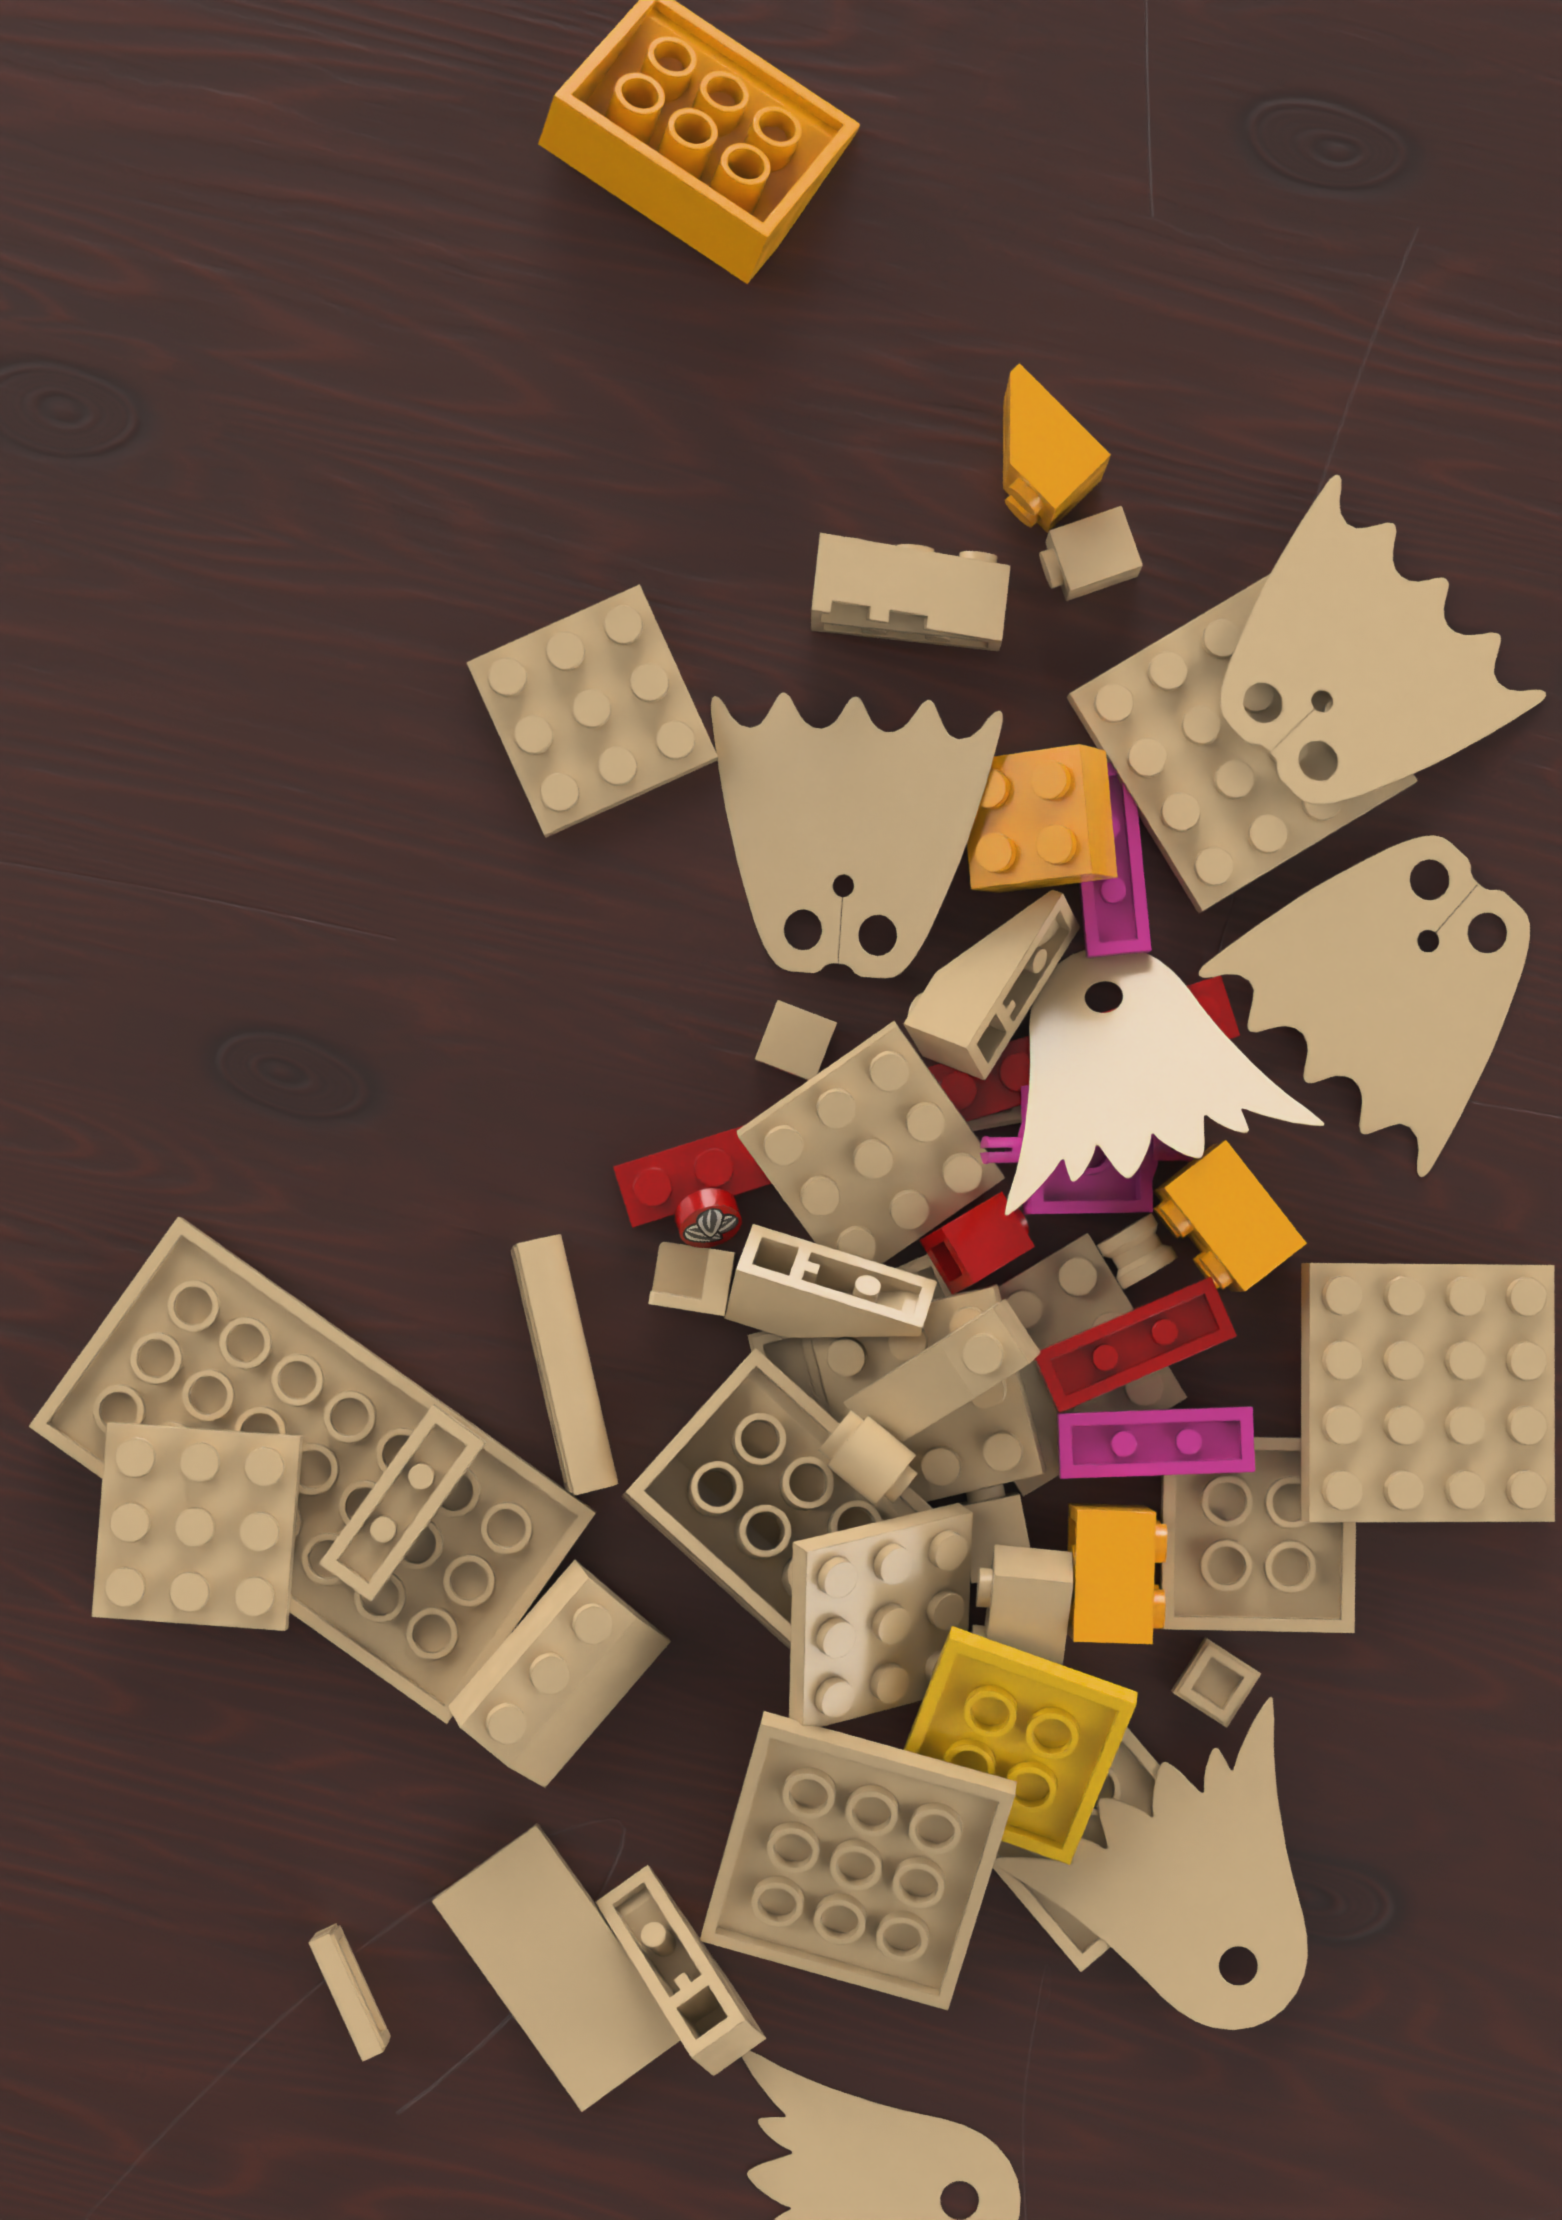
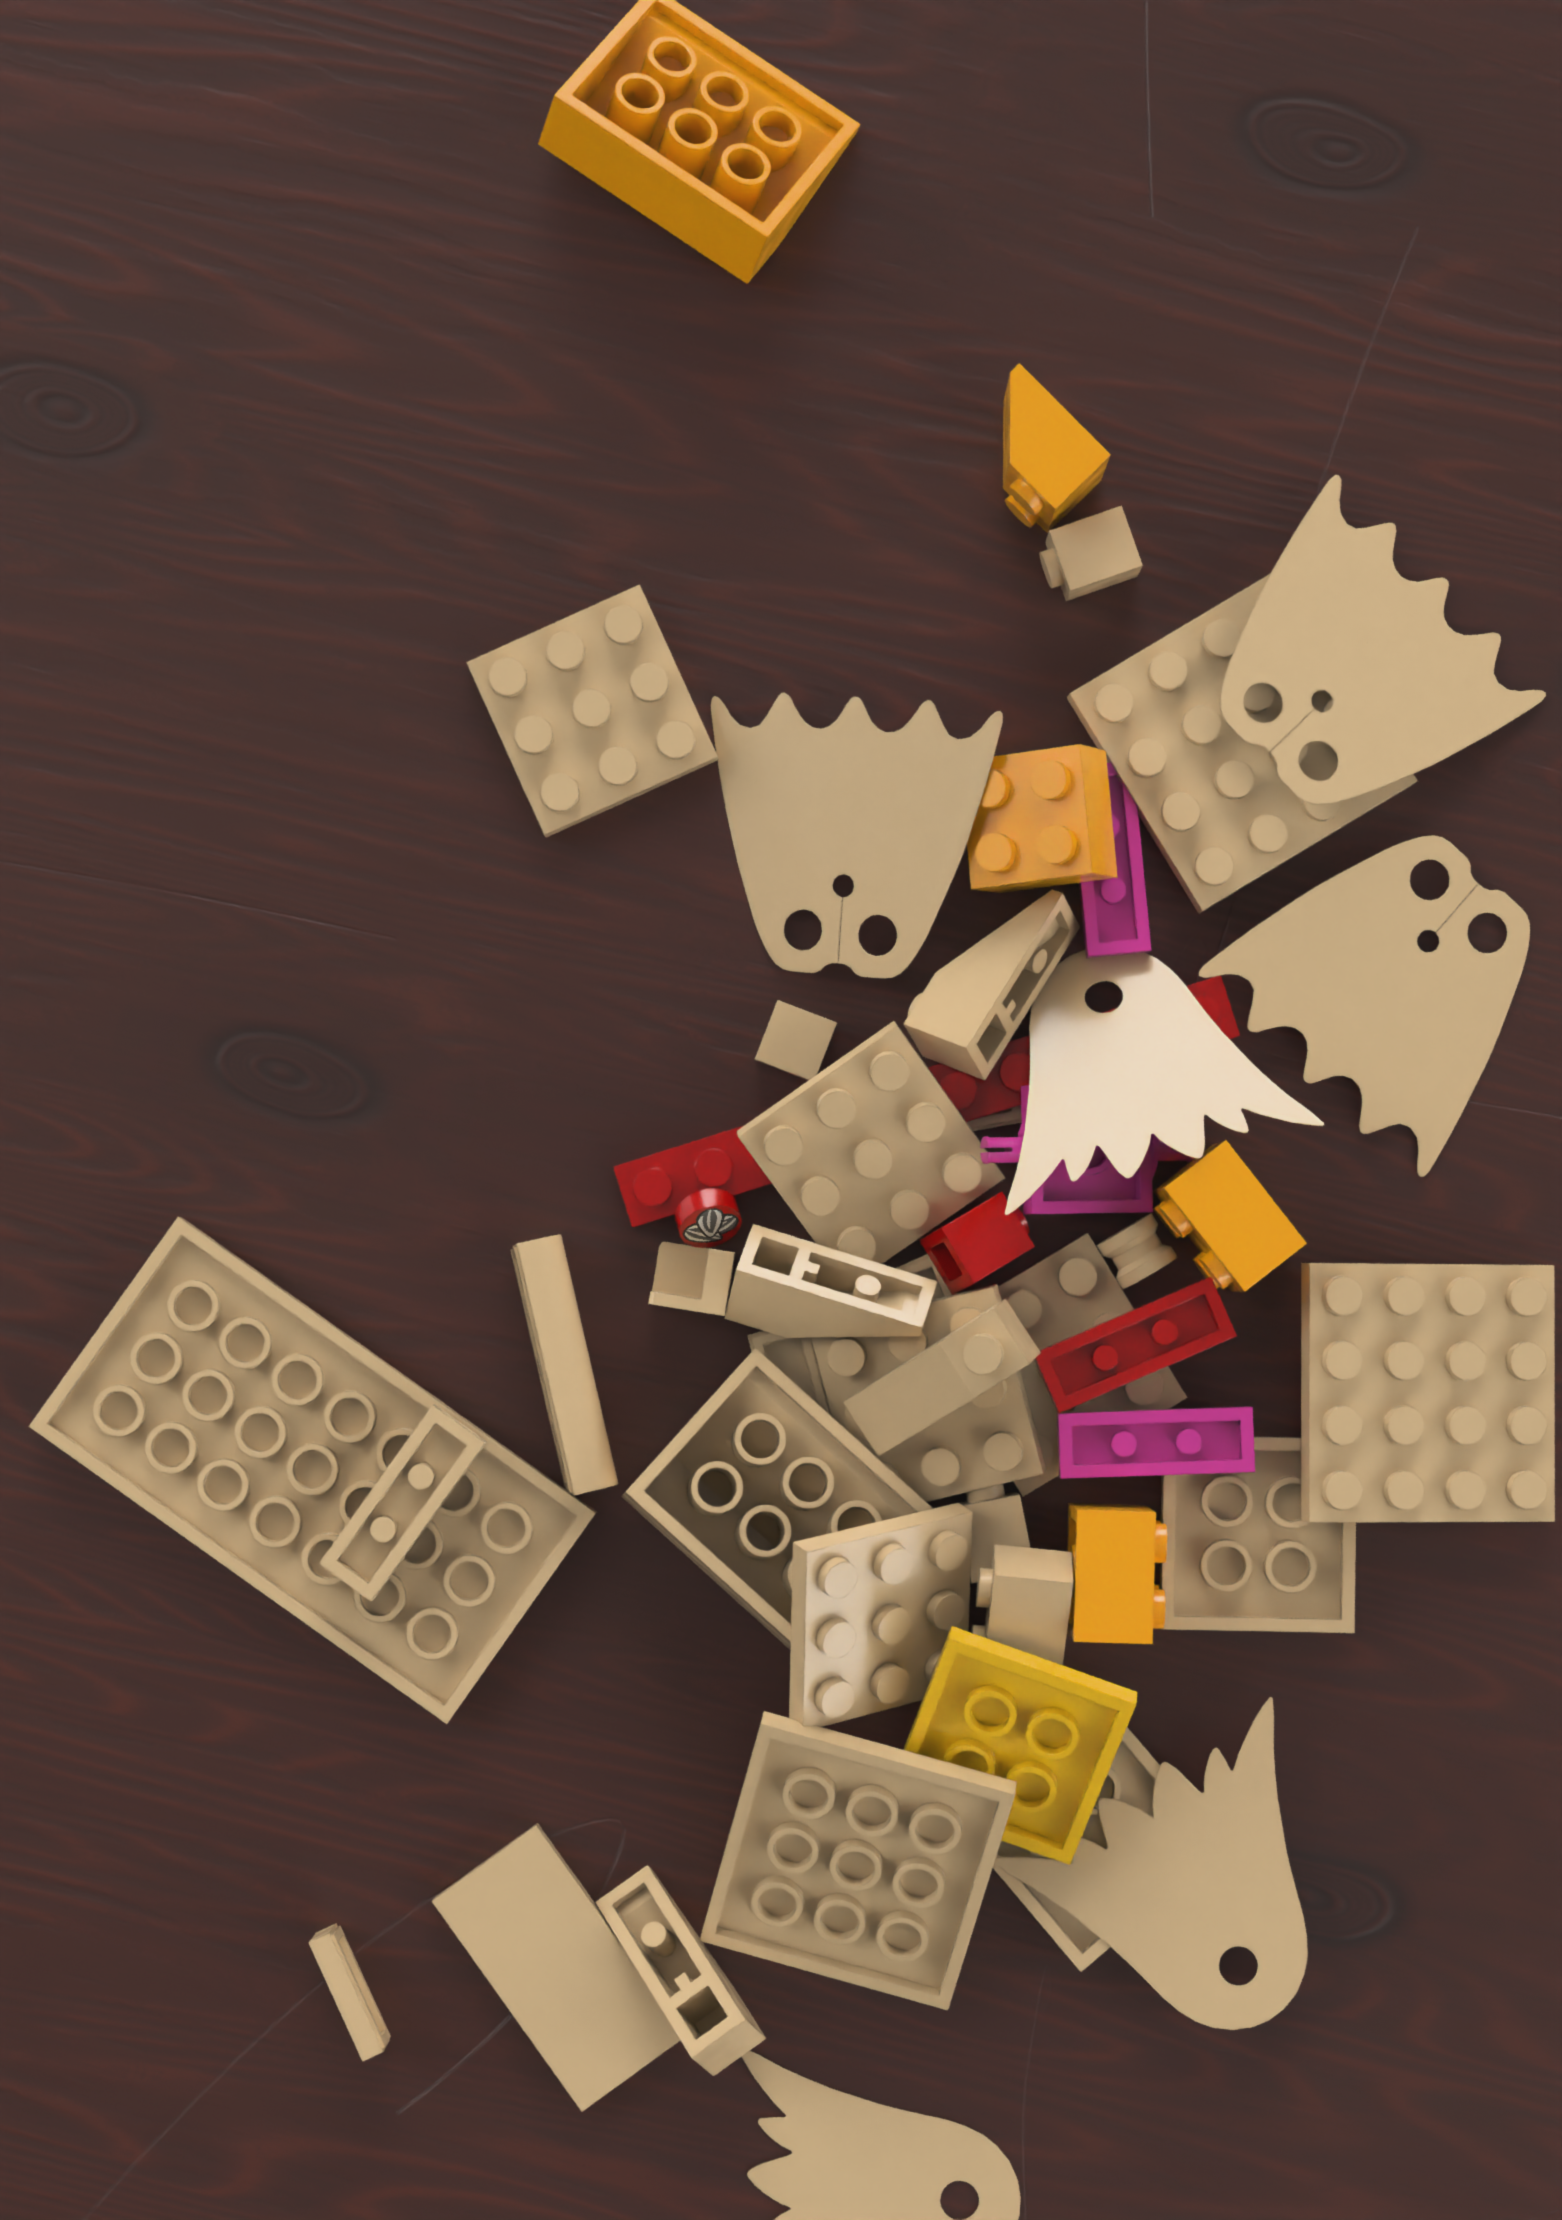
(197, 1526): tan plate -> none
(557, 1675): tan slope -> none
(869, 1458): tan brick -> none
(909, 593): tan wedge -> none
(1216, 1682): tan tile -> none

